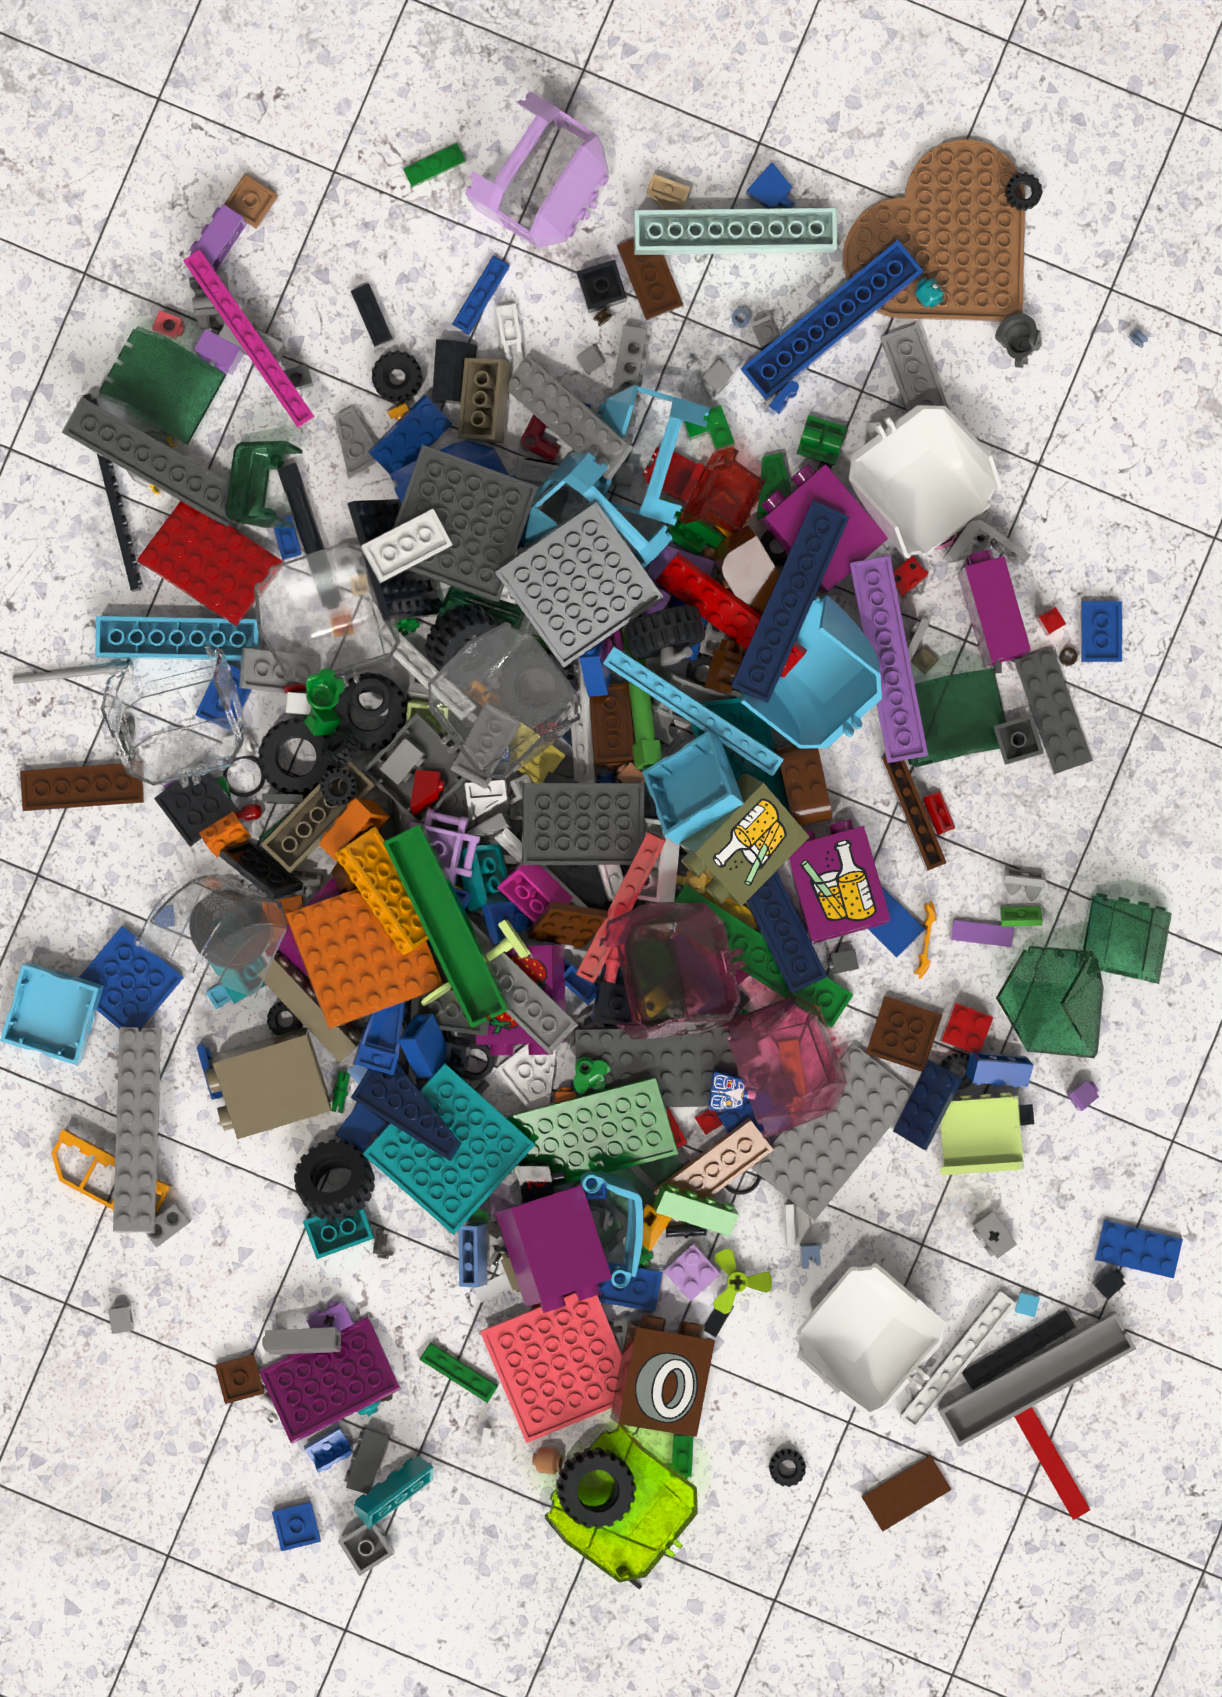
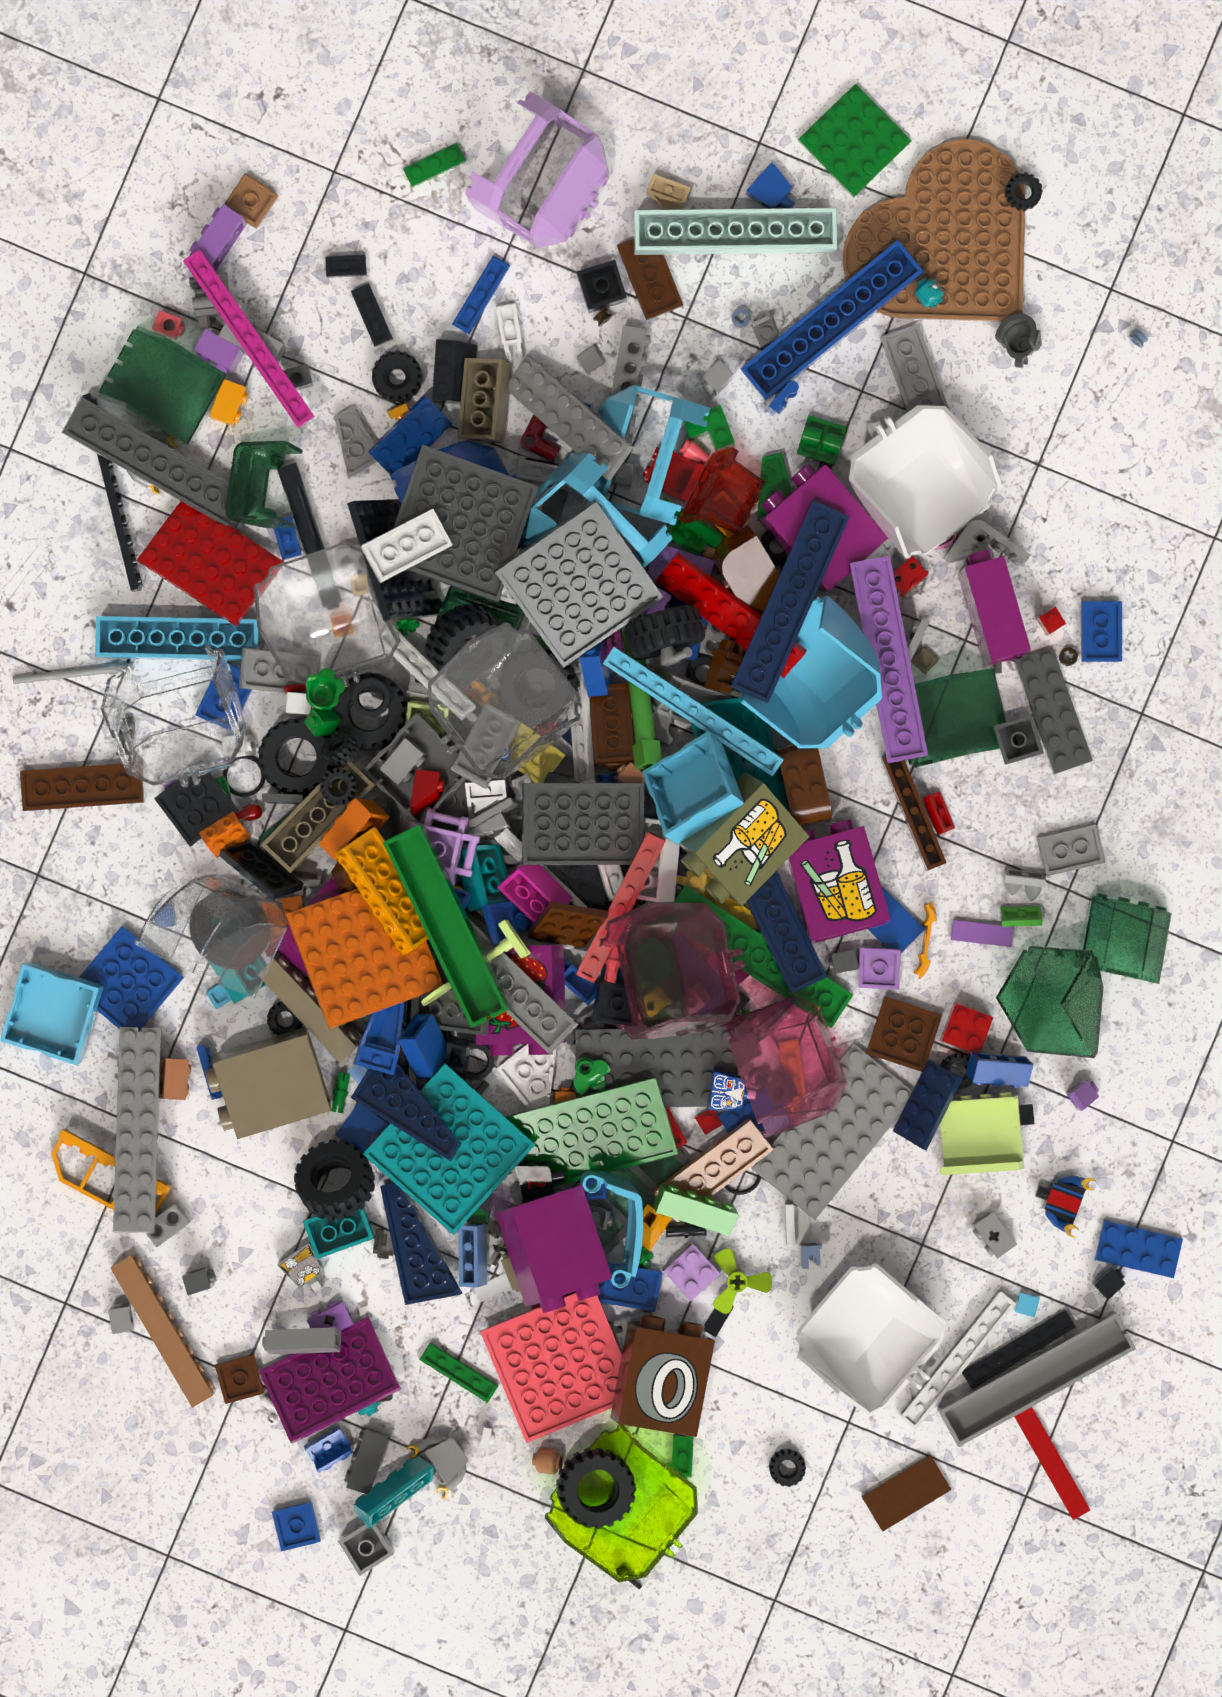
(163, 1330): none -> medium nougat brick
(174, 1078): none -> nougat brick
(199, 1280): none -> dark grey brick
(228, 403): none -> light orange brick
(303, 1268): none -> torso
(346, 266): none -> black plate
(418, 1259): none -> dark blue wing
(446, 1458): none -> light grey torso
(502, 807): none -> light grey tile
(693, 451): none -> coral cone
(854, 140): none -> green plate
(879, 968): none -> medium lavender plate
(1064, 1200): none -> torso
(1070, 850): none -> light grey tile

